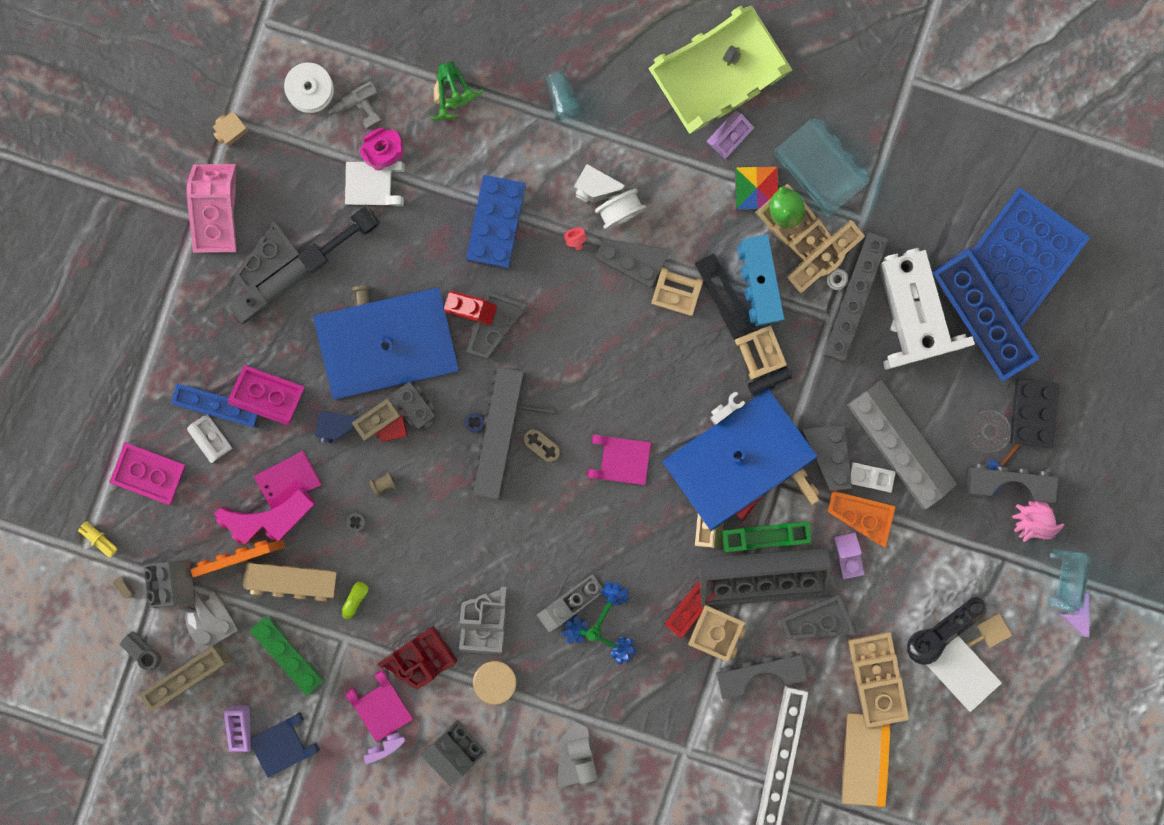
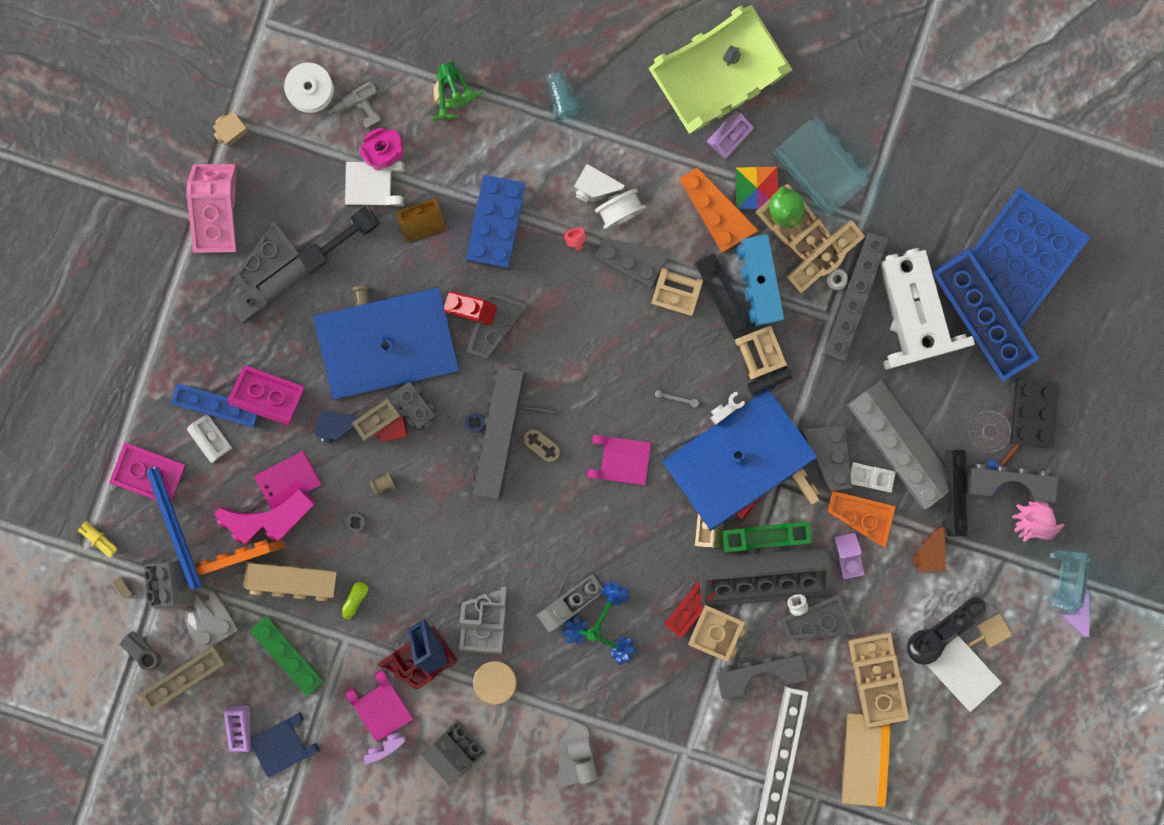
(174, 528): none -> blue axle
(421, 220): none -> pearl gold panel
(426, 647): none -> dark blue slope
(694, 402): none -> light grey hinge
(718, 212): none -> orange wing
(796, 600): none -> white bush
(931, 553): none -> dark orange slope
(957, 520): none -> black container

